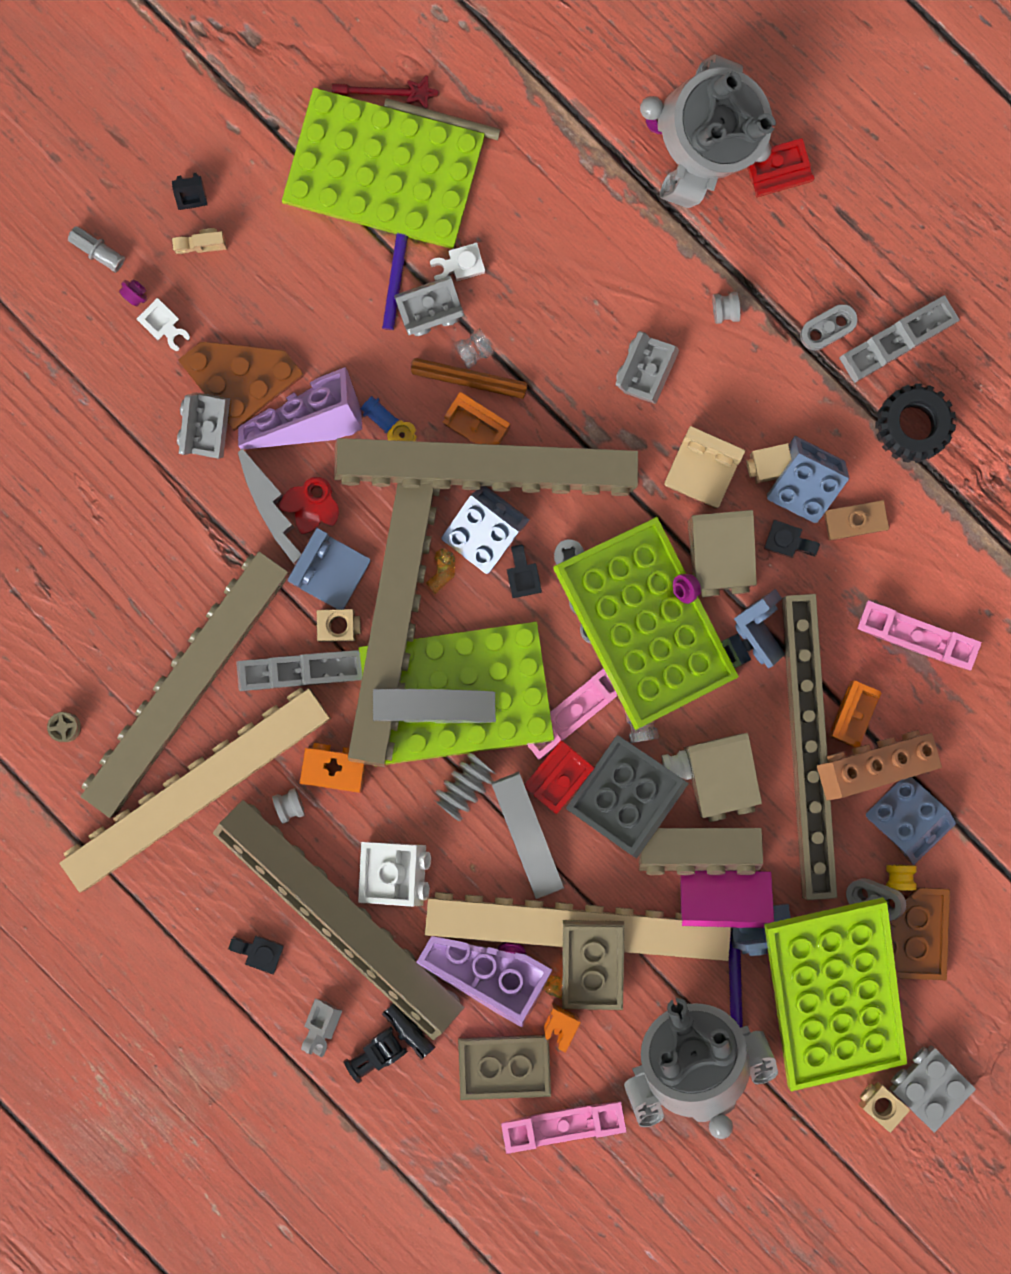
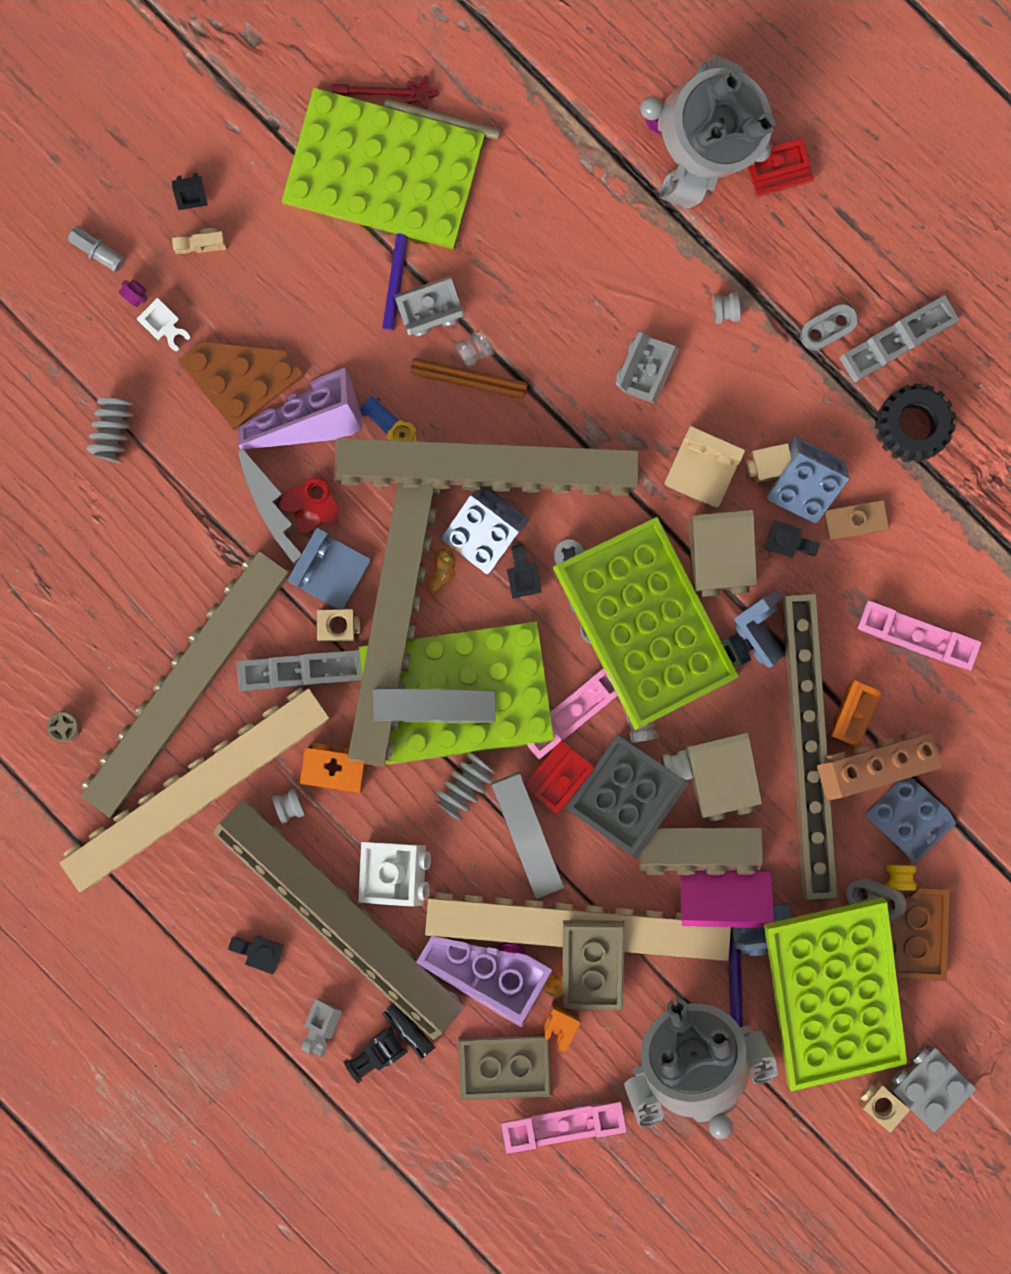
(109, 429): none -> light grey piece
(203, 425): light grey bracket -> none
(463, 262): white plate -> none
(475, 421): orange hinge -> none
(686, 588): magenta plate -> none

